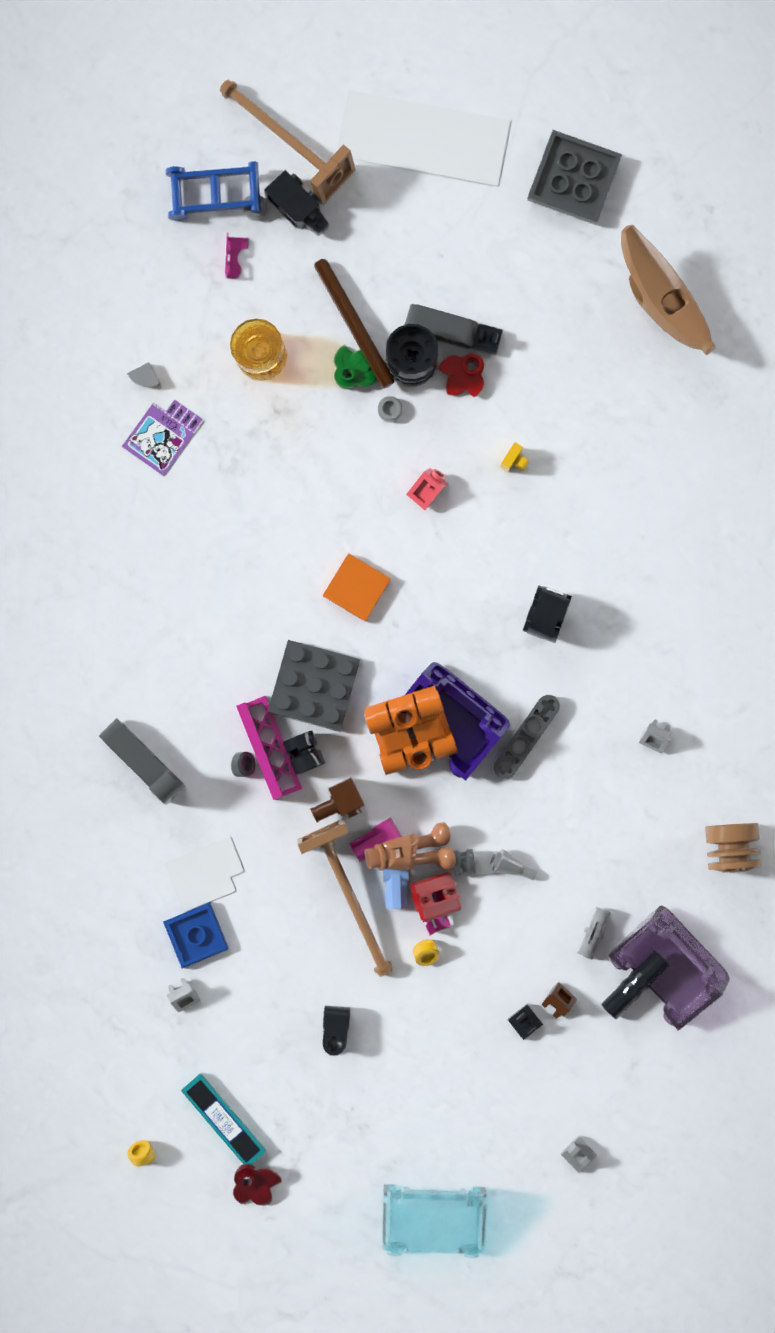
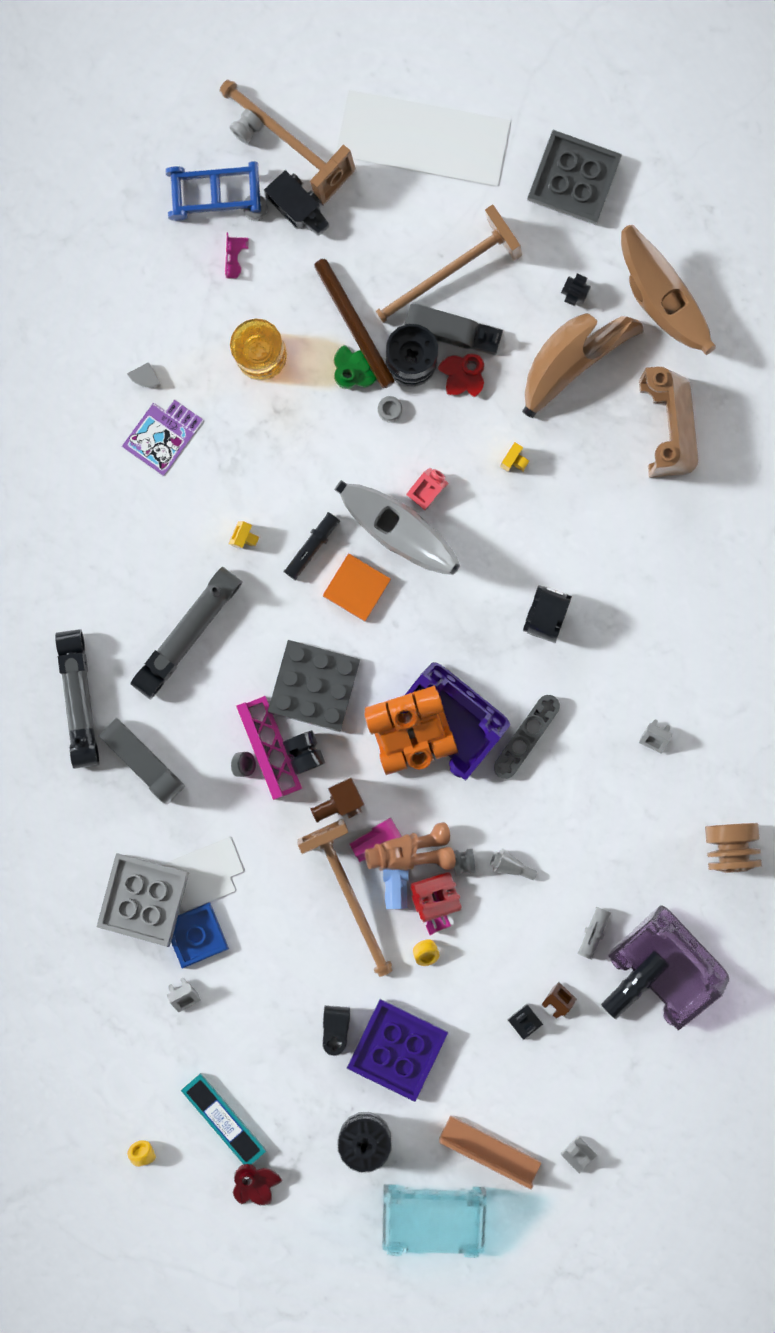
(74, 671): none -> piece
(142, 899): none -> light grey plate
(165, 660): none -> dark grey piece
(243, 536): none -> yellow tile
(246, 126): none -> light grey wheel
(312, 545): none -> black pin
(353, 1131): none -> black wheel
(397, 1050): none -> dark purple plate
(398, 528): none -> light grey piece
(489, 1152): none -> nougat panel
(500, 235): none -> medium nougat tile
(571, 353): none -> medium nougat piece
(575, 289): none -> black gear
(680, 453): none -> medium nougat windscreen

